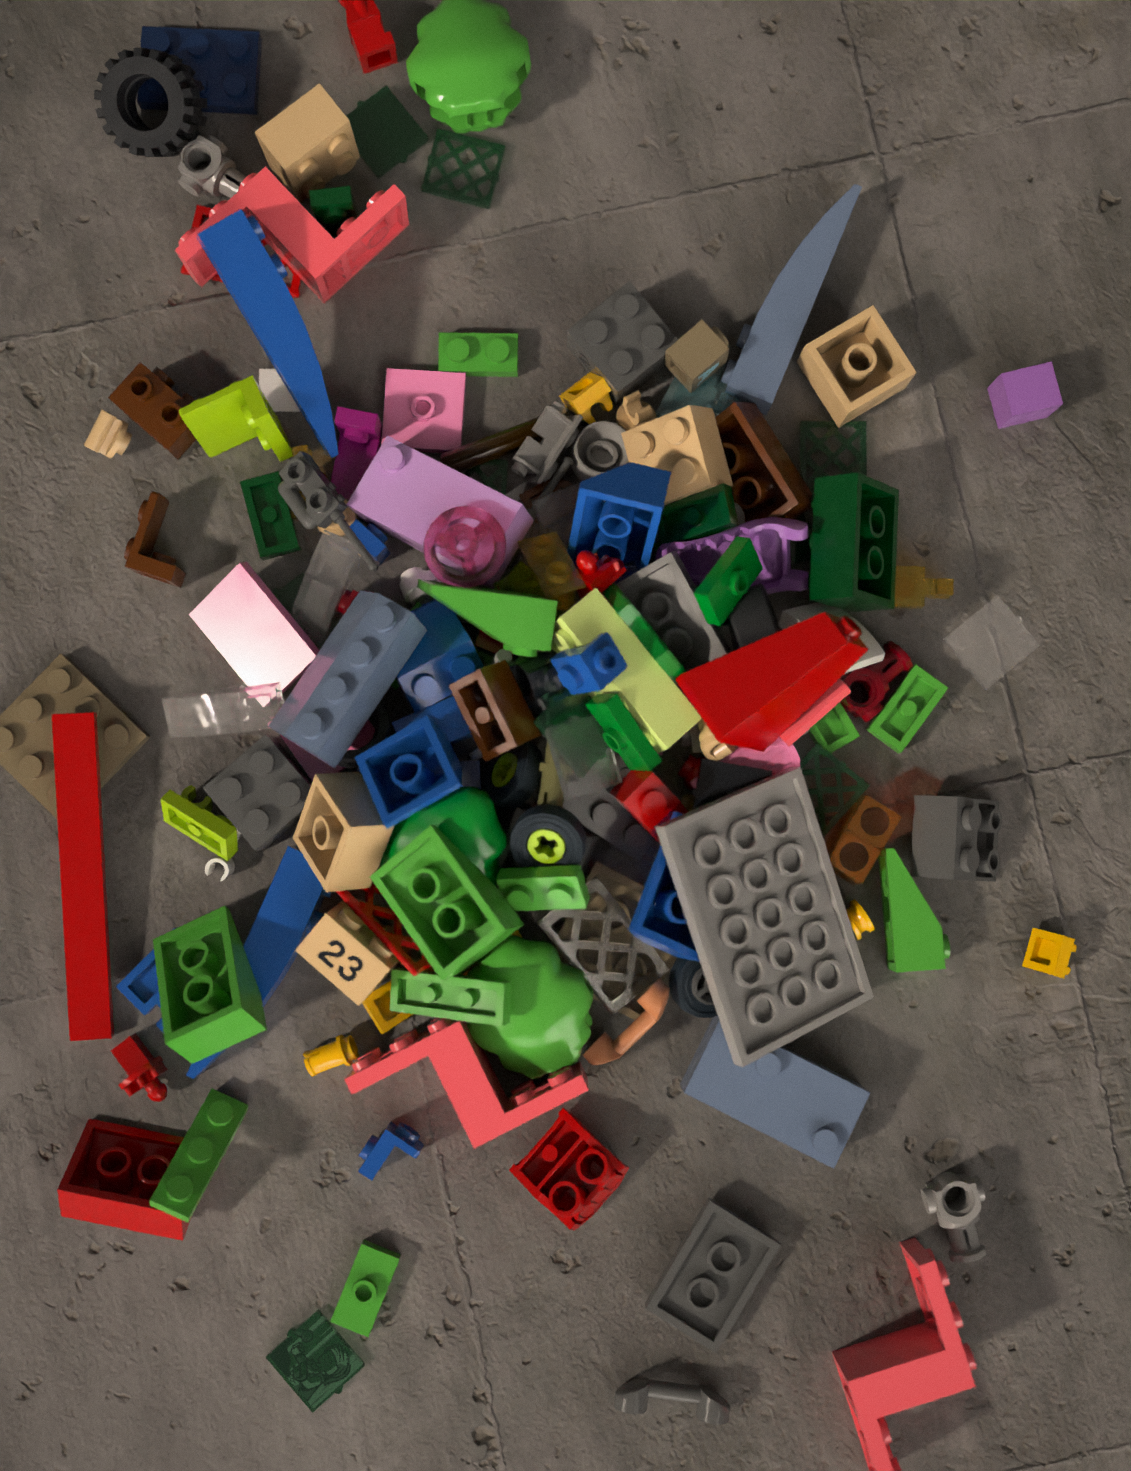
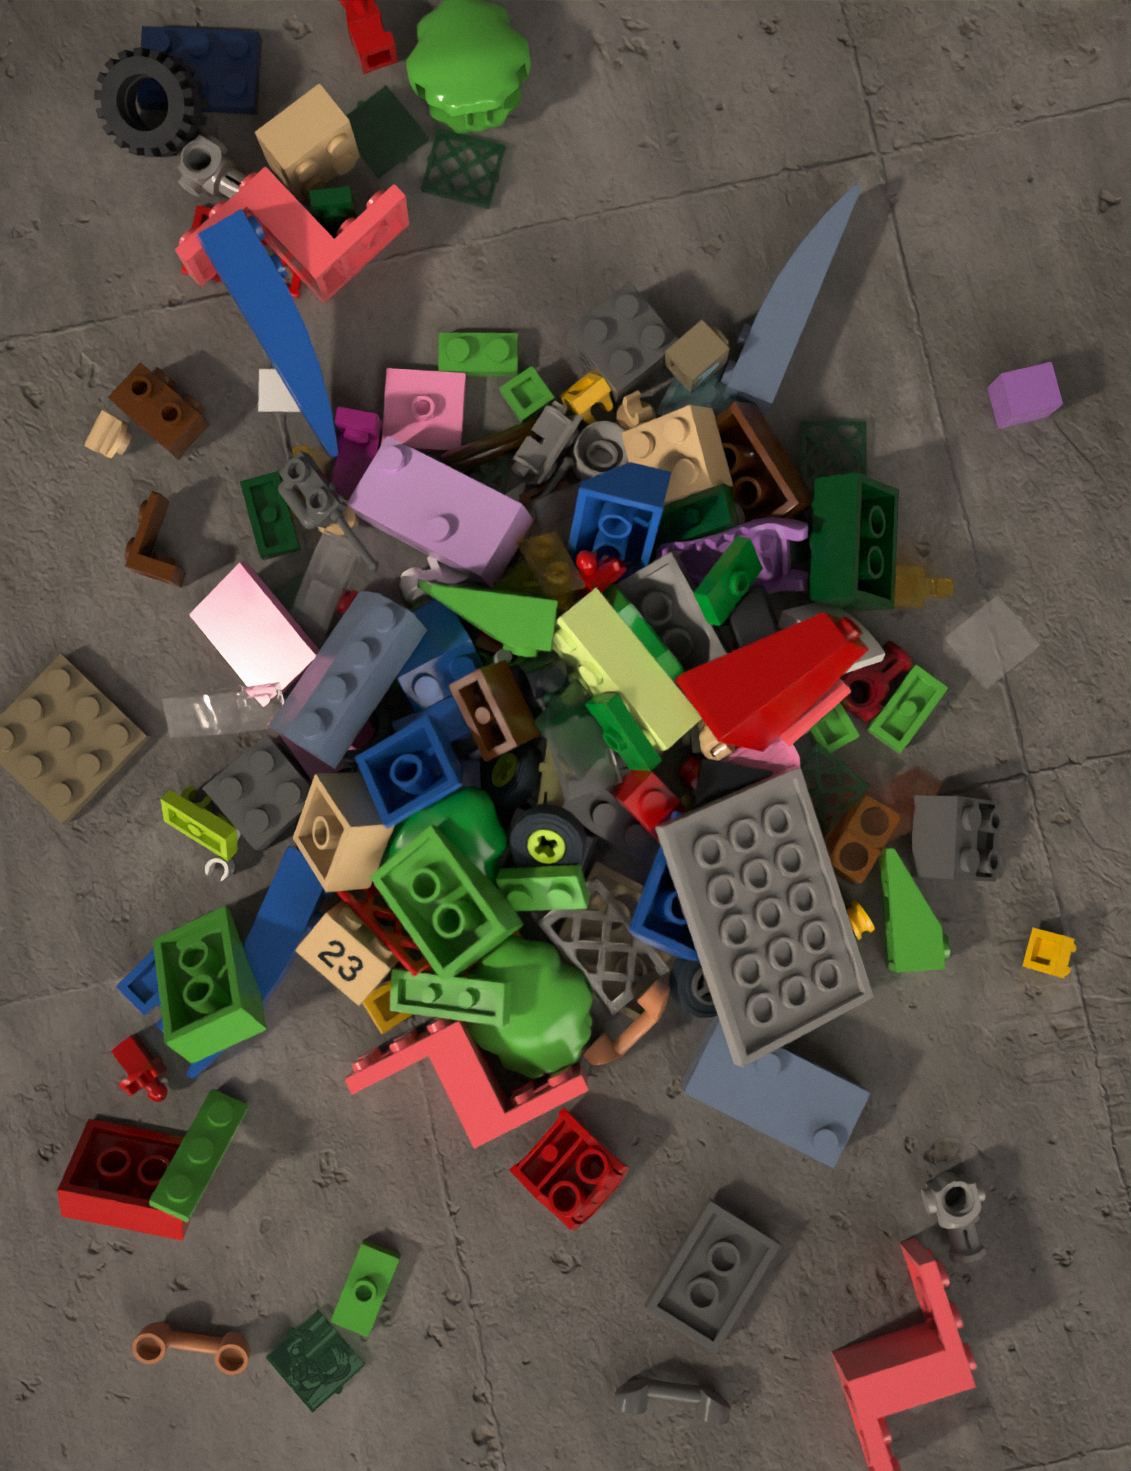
(83, 876): red tile -> none
(153, 1340): none -> nougat bar
(236, 417): lime bracket -> none
(331, 1055): yellow pin -> none
(372, 539): blue plate -> none
(378, 1149): blue bracket -> none
(459, 532): clear pink piece -> none
(527, 394): none -> bright green plate
(589, 666): blue bracket -> none
(856, 366): tan brick -> none

